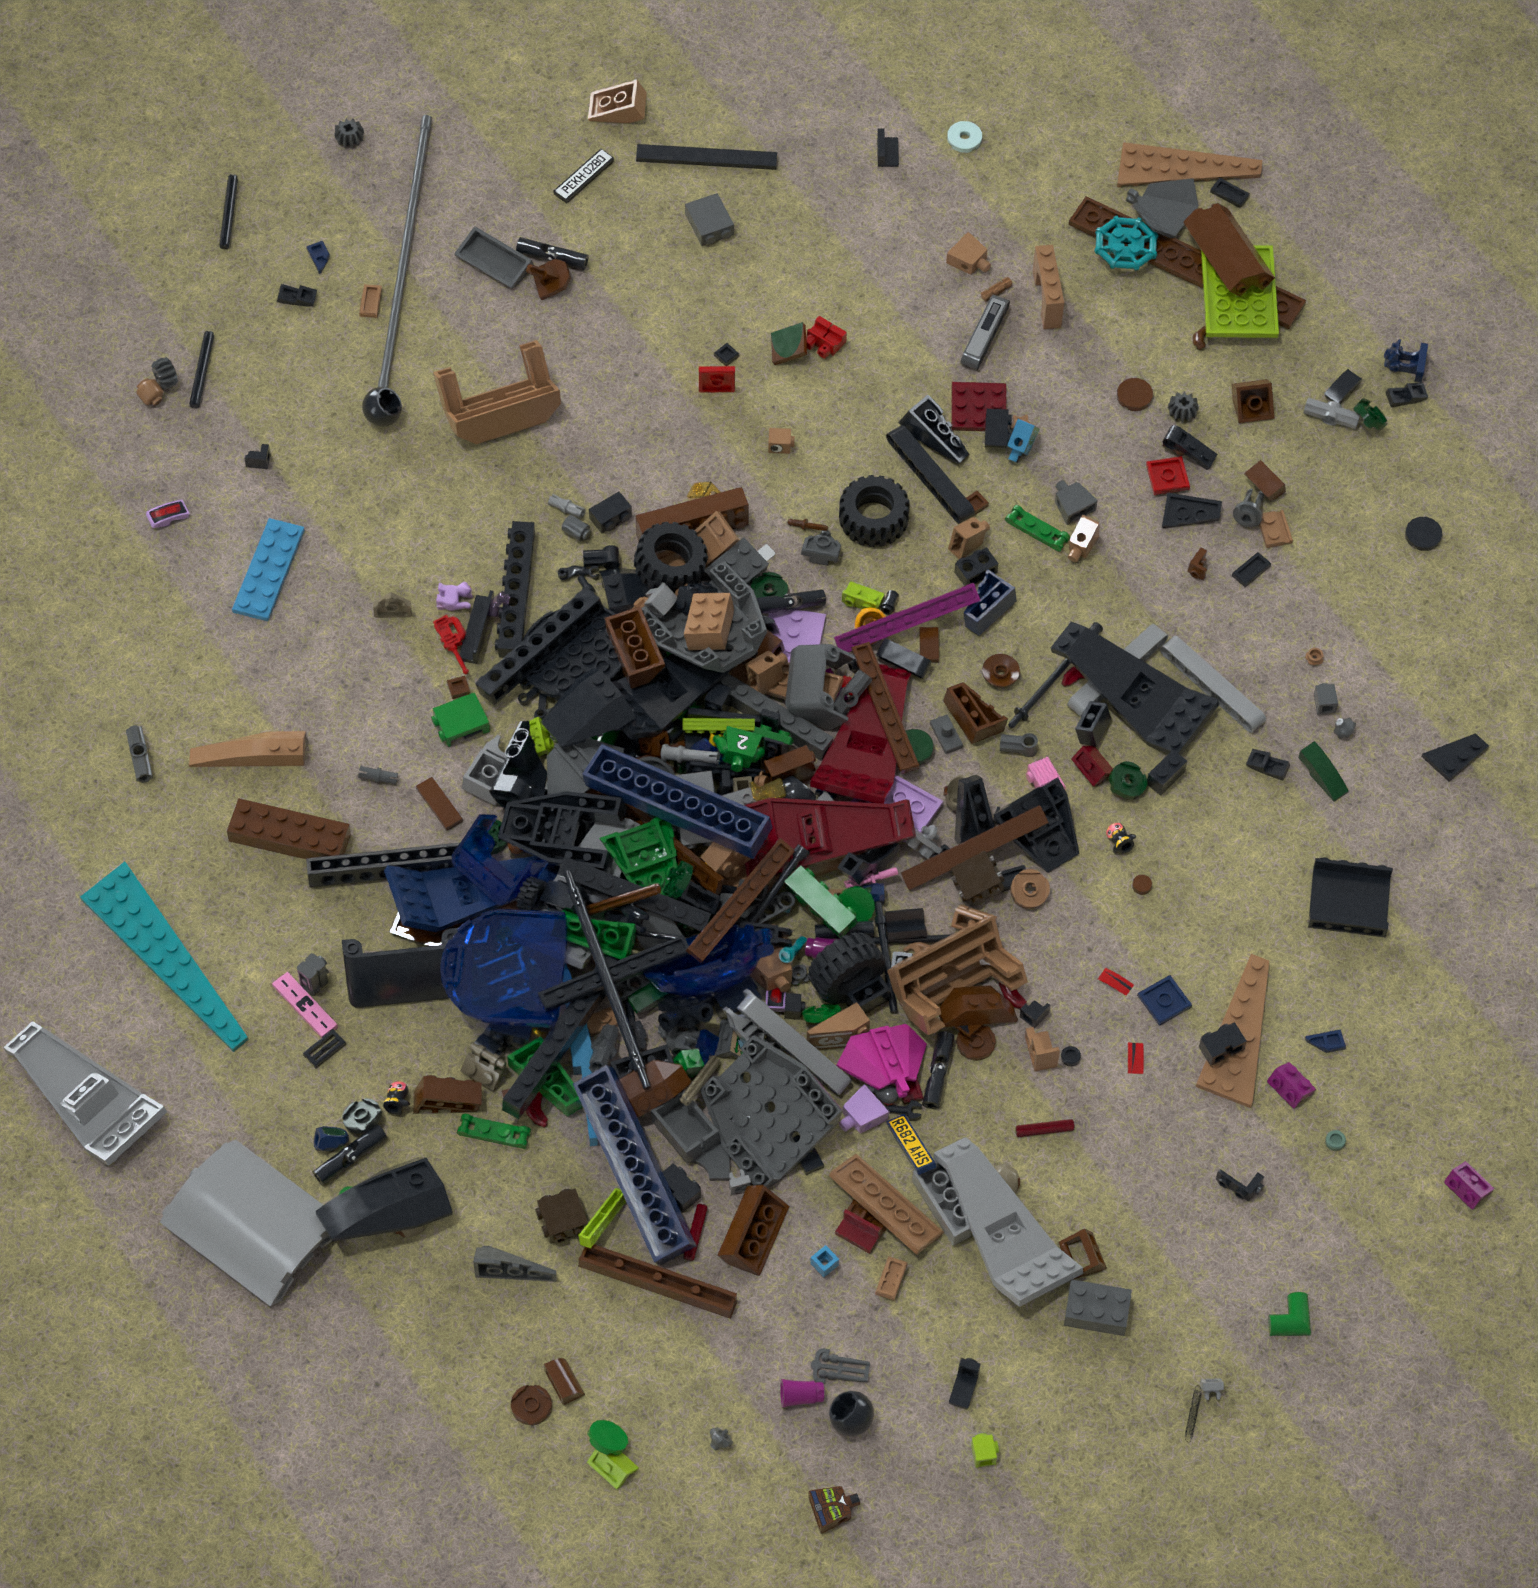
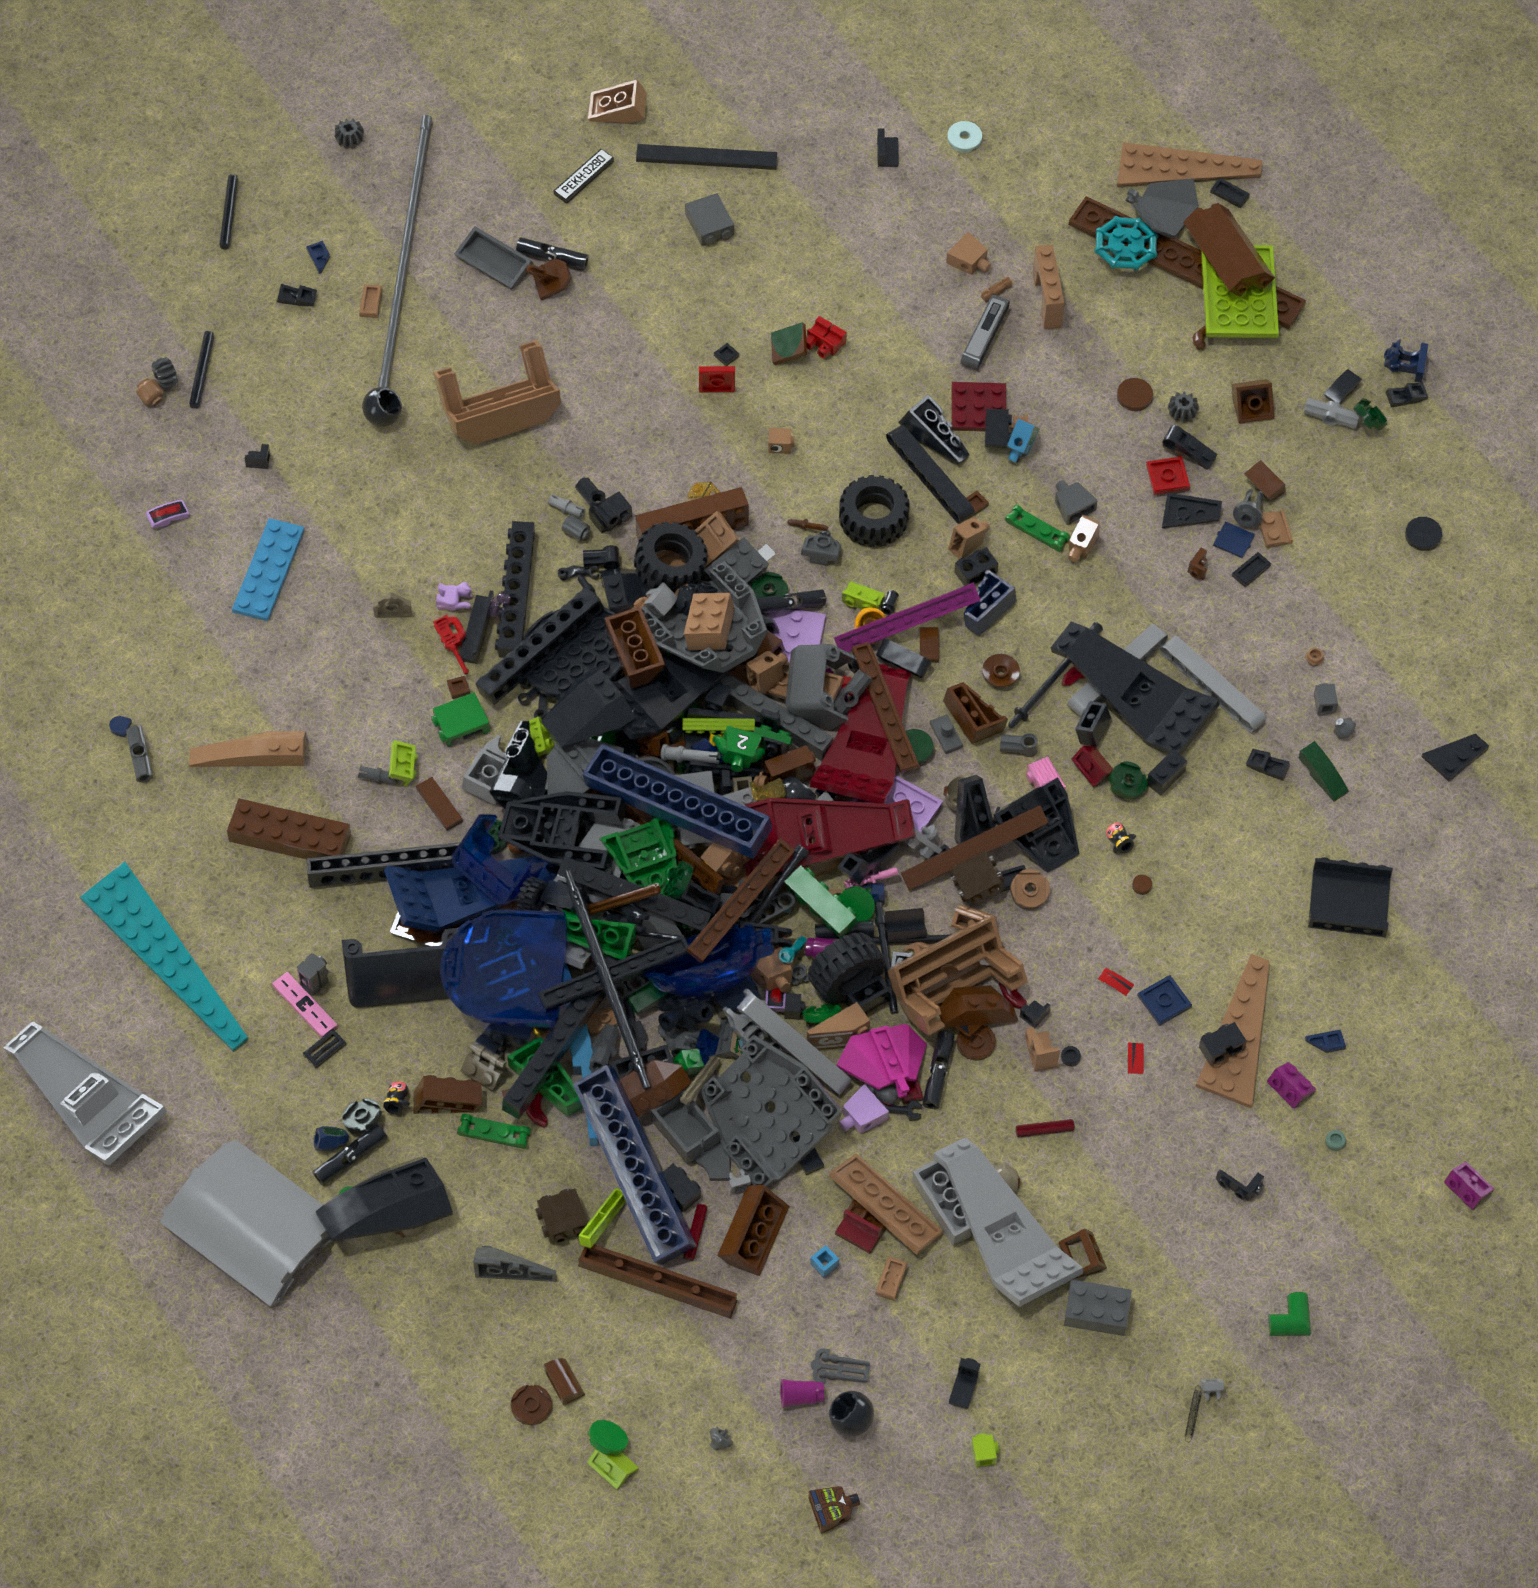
(119, 725): none -> dark blue tile
(402, 762): none -> lime bracket
(603, 508): none -> black piece
(911, 1144): tile -> none
(1233, 539): none -> dark blue piece

